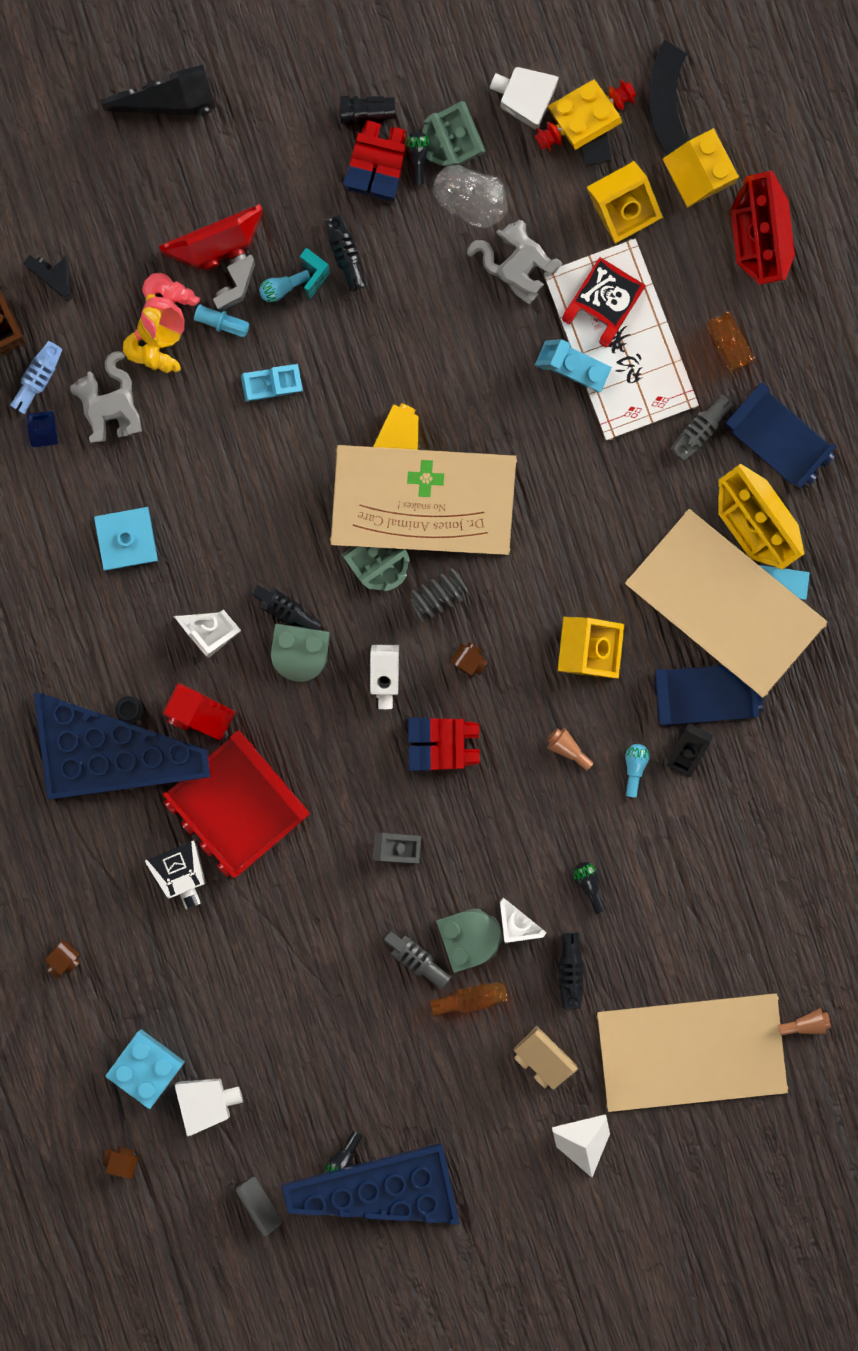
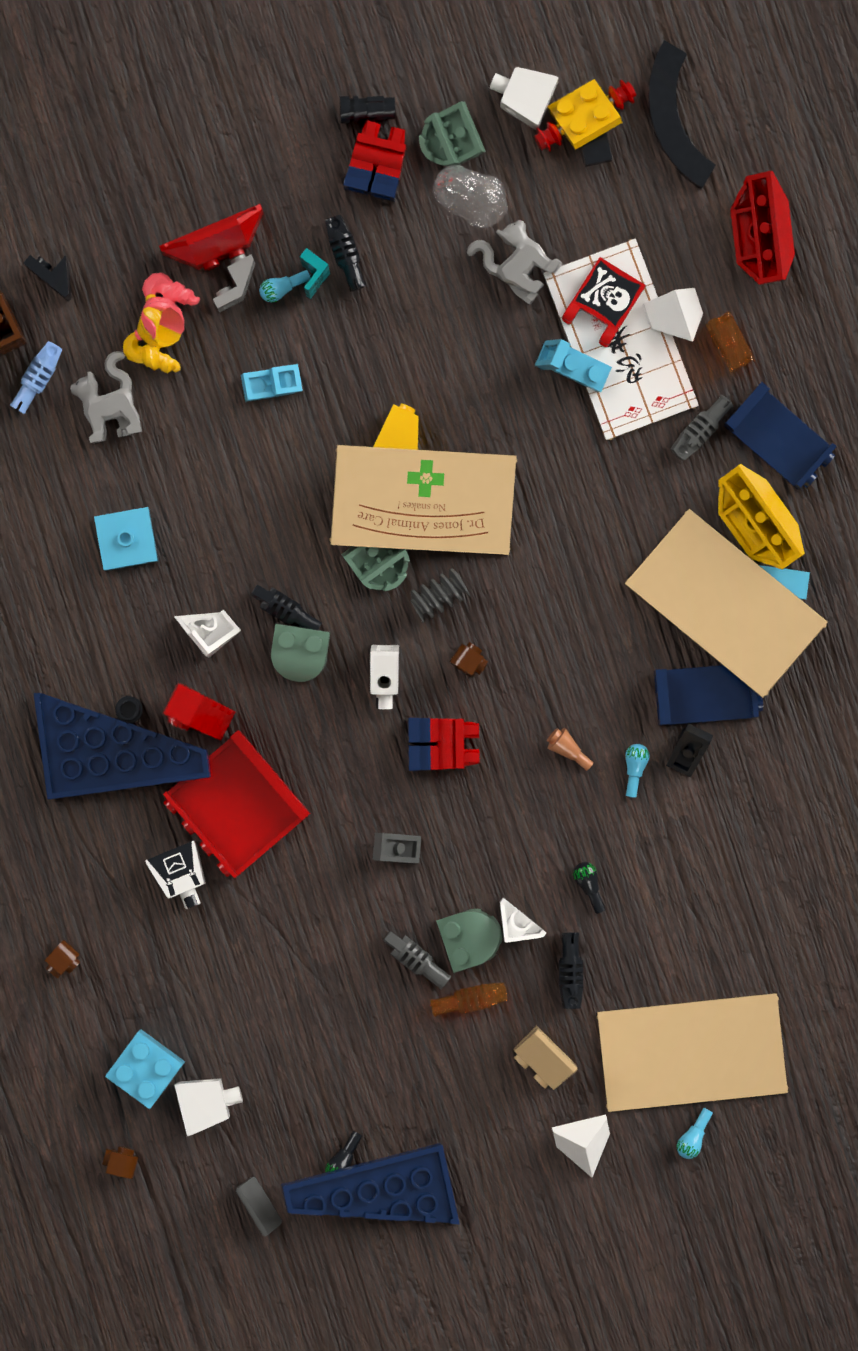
(42, 429): clear blue slope -> none
(183, 94): black wedge -> none
(221, 321): medium azure axle -> none
(417, 147): black piece -> none
(590, 647): yellow slope -> none
(625, 201): yellow slope -> none
(675, 313): none -> white slope
(691, 1142): none -> medium azure piece
(700, 168): yellow slope -> none
(812, 1023): nougat cone -> none

